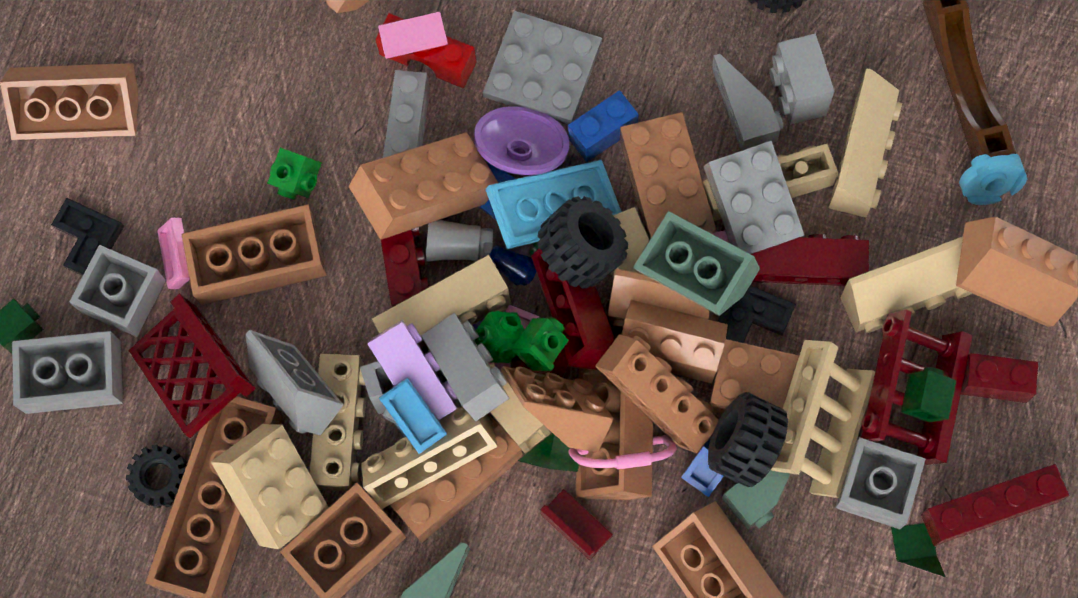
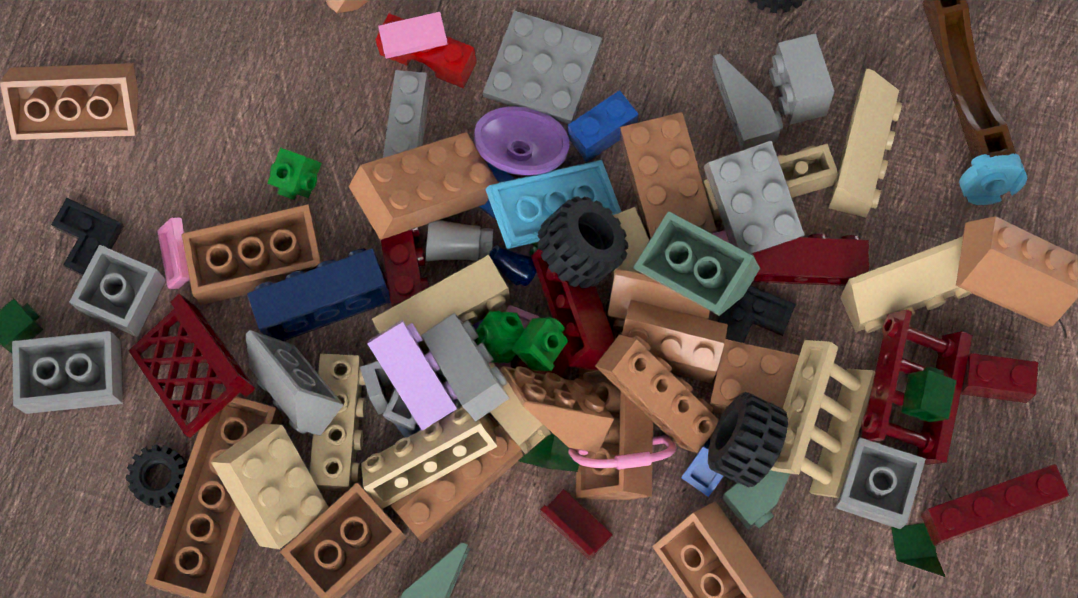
(320, 296): none -> dark blue brick
(413, 415): dark azure tile -> none

